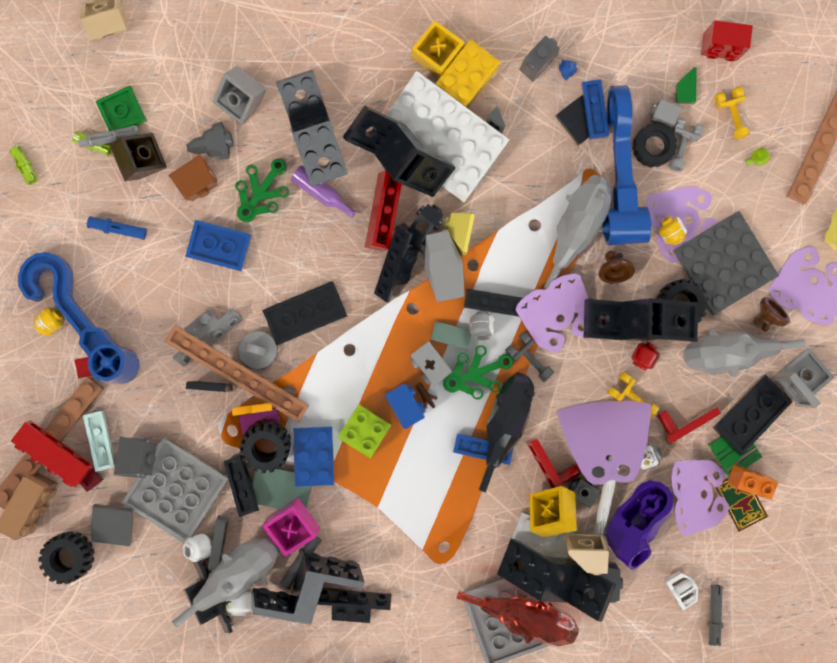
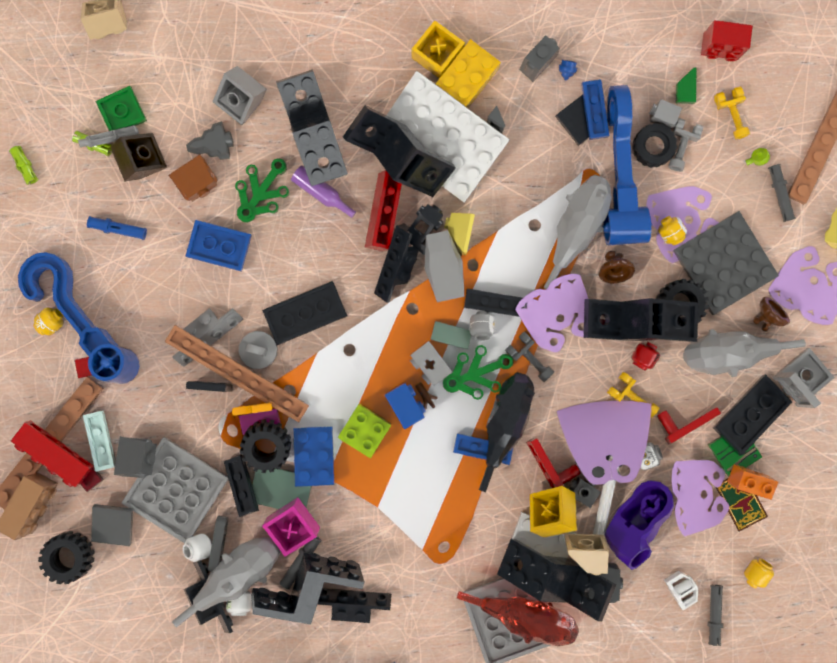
(759, 573): none -> yellow head
(779, 185): none -> dark grey pin

